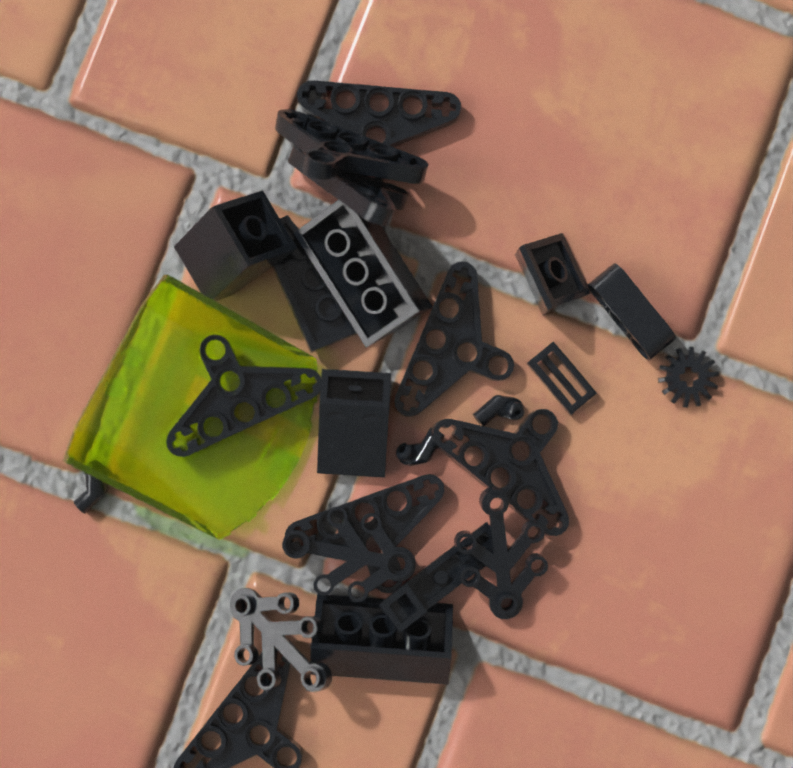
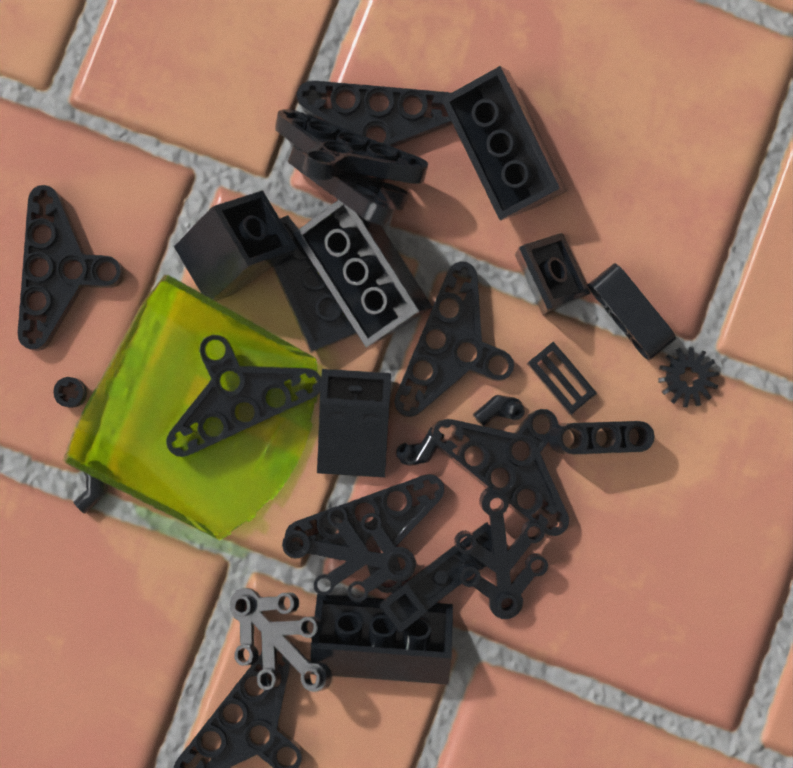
(55, 285): none -> black beam
(67, 382): none -> black bush
(503, 144): none -> black slope
(616, 441): none -> black beam

